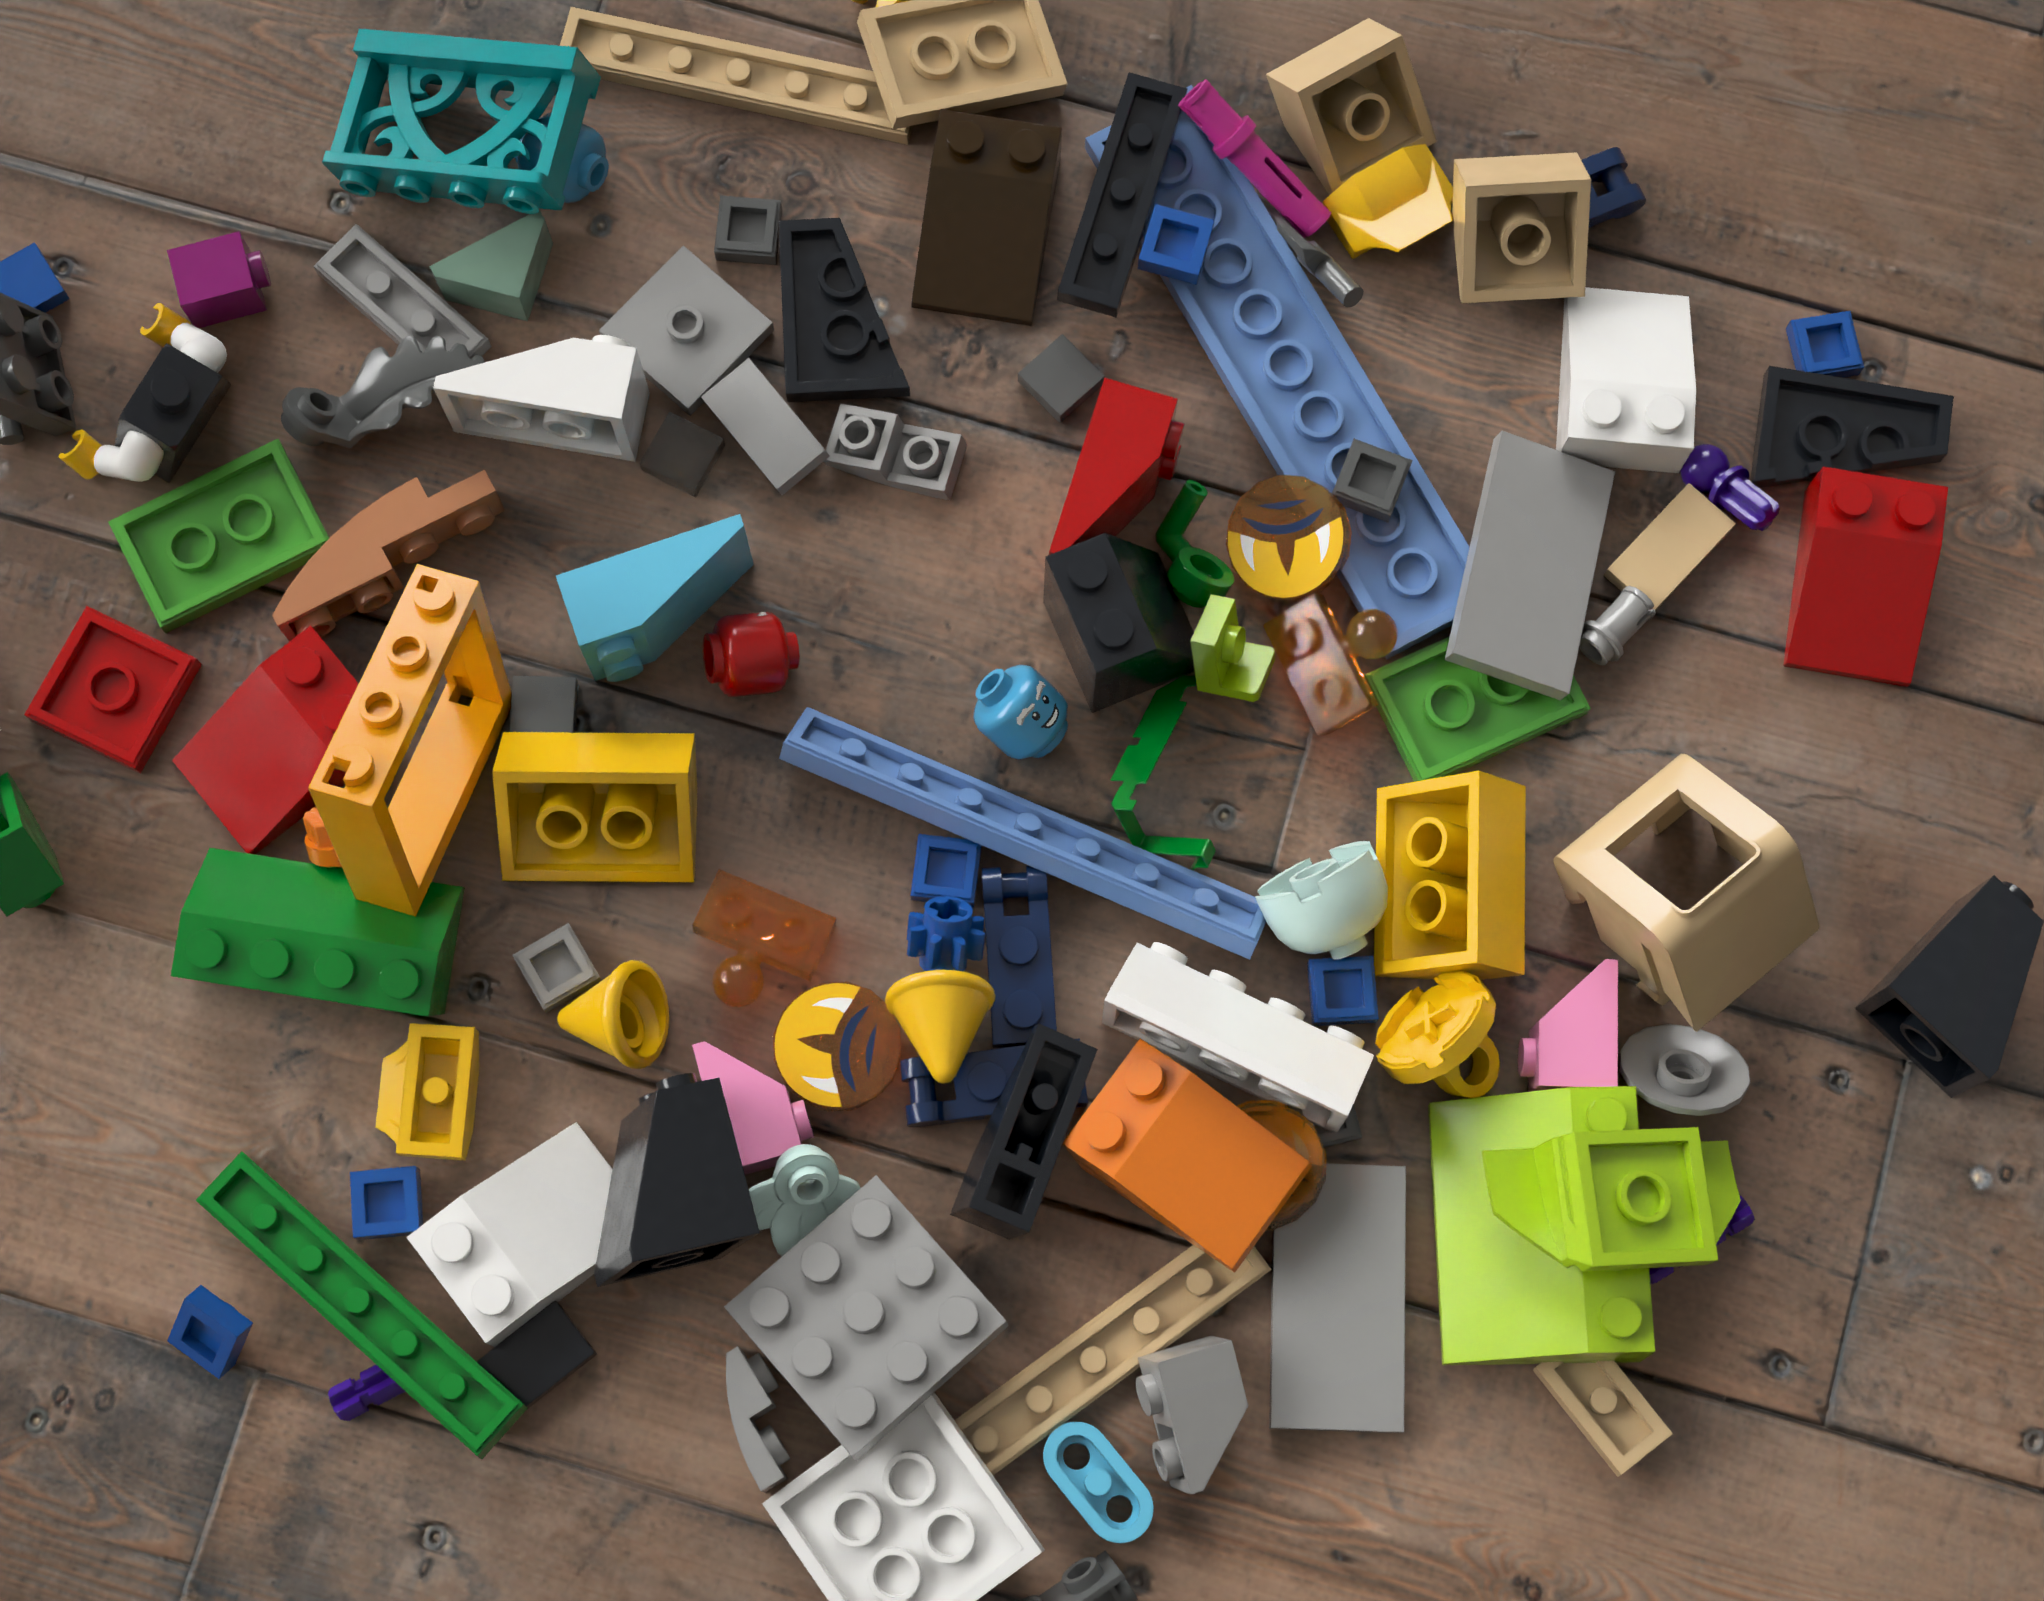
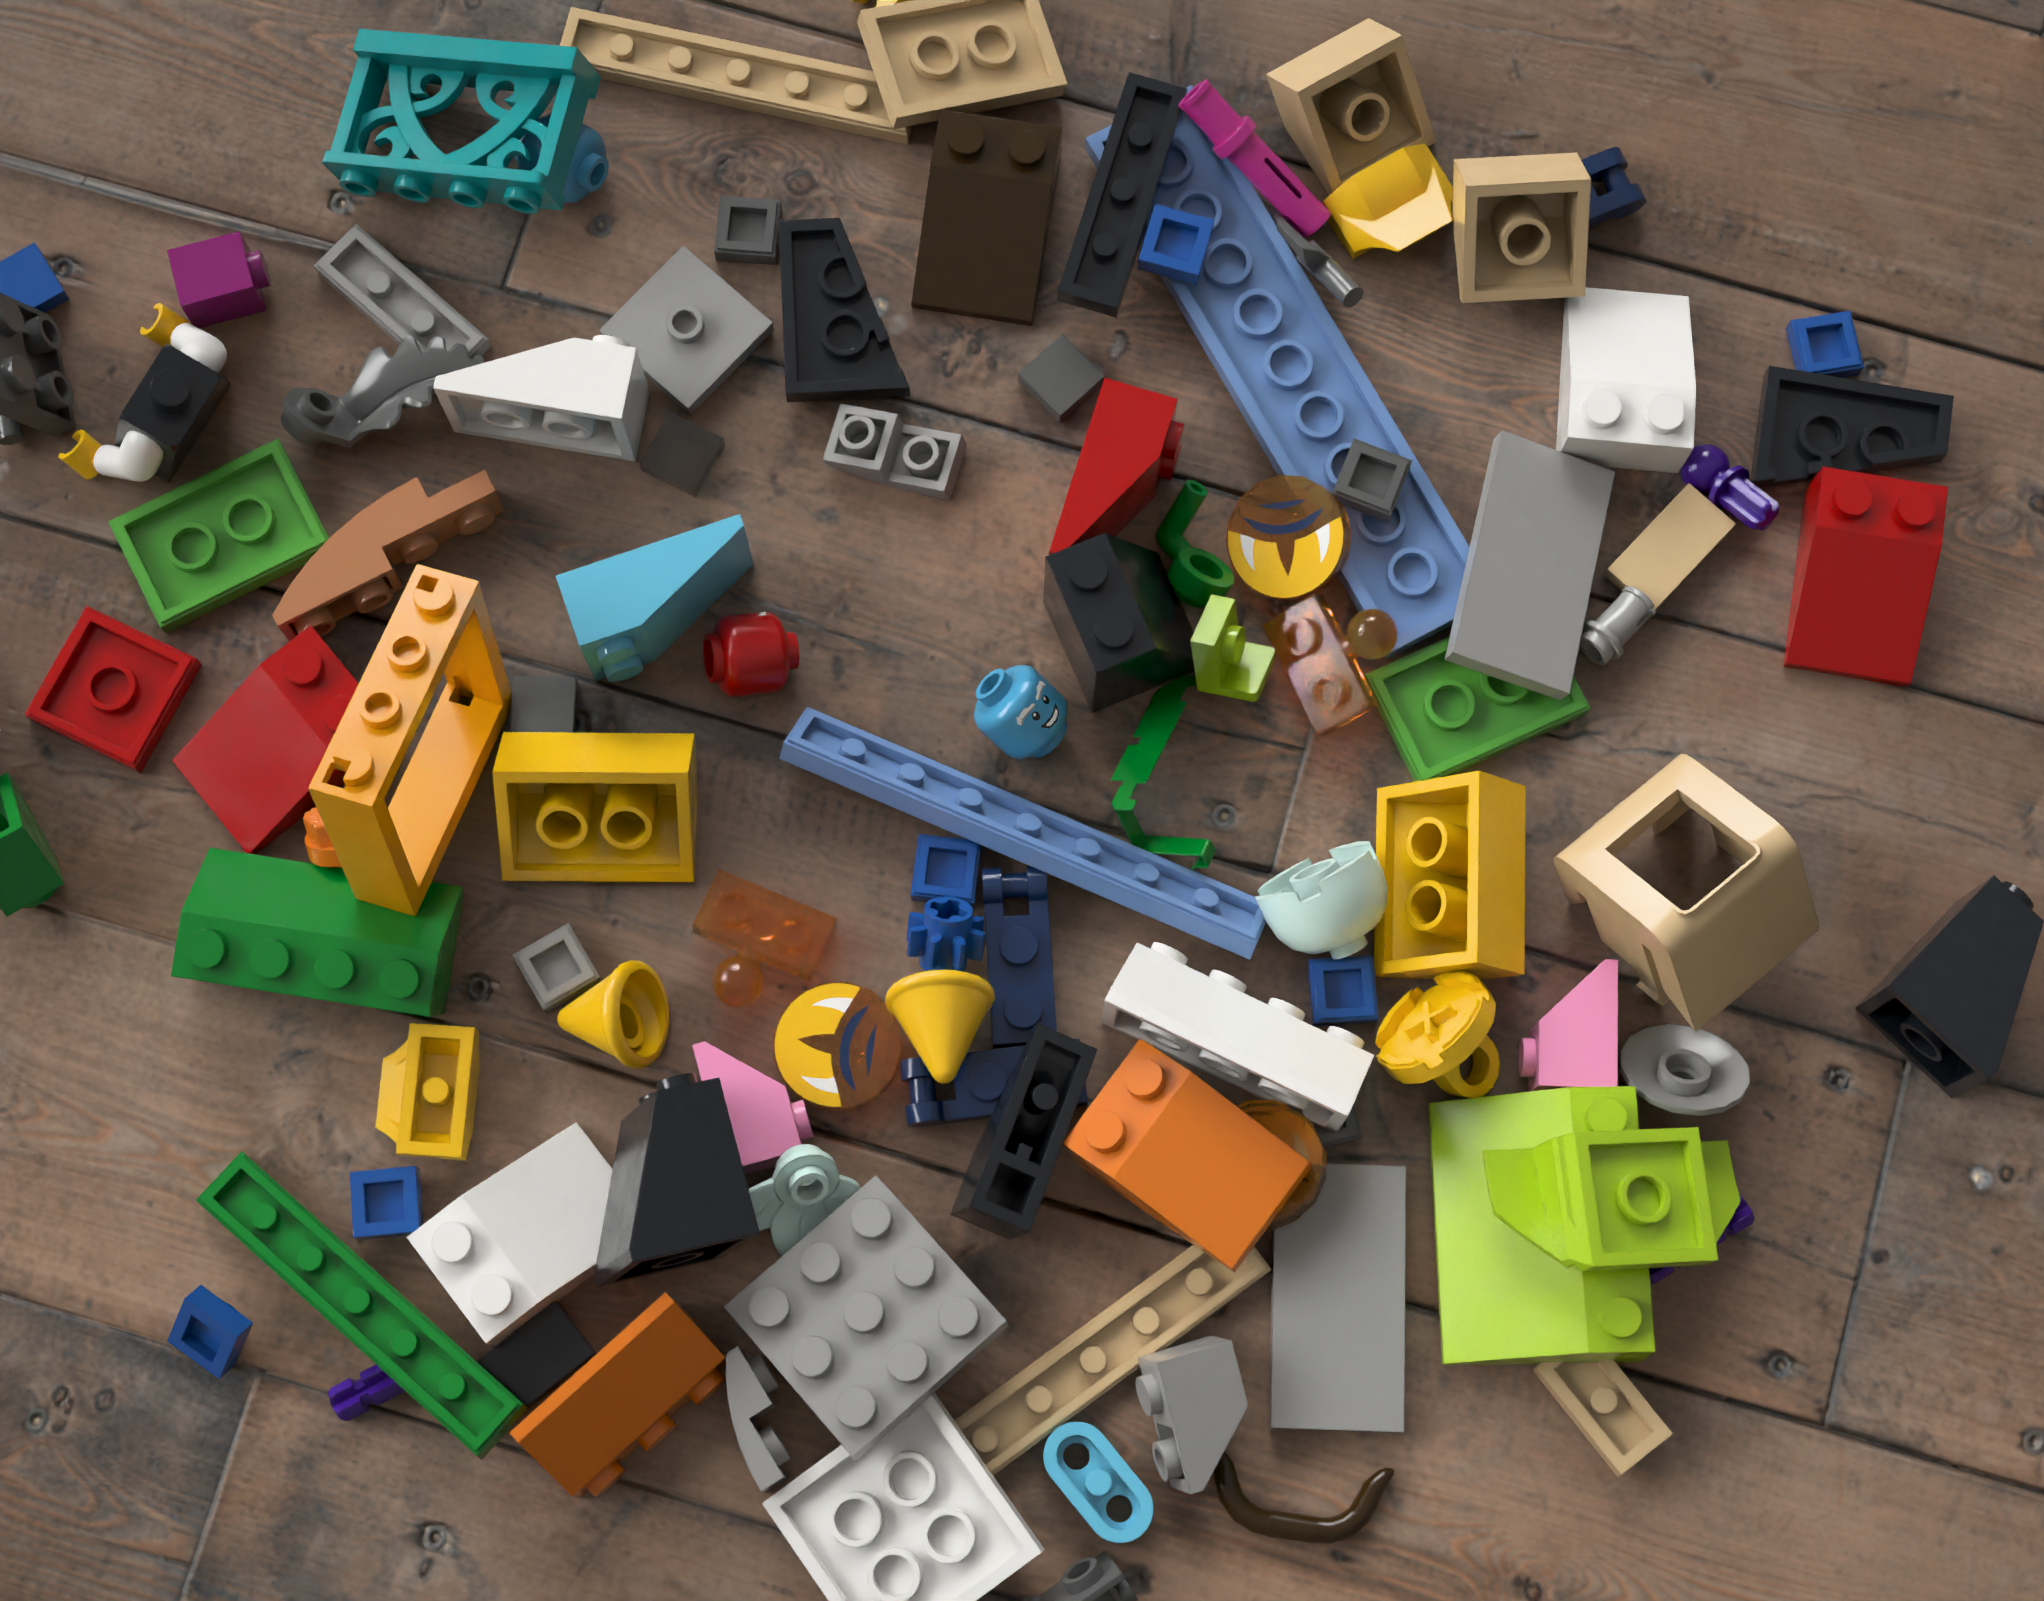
(499, 270): sand green slope -> none
(622, 1399): none -> orange slope
(765, 426): light grey slope -> none
(1294, 1525): none -> dark brown animal

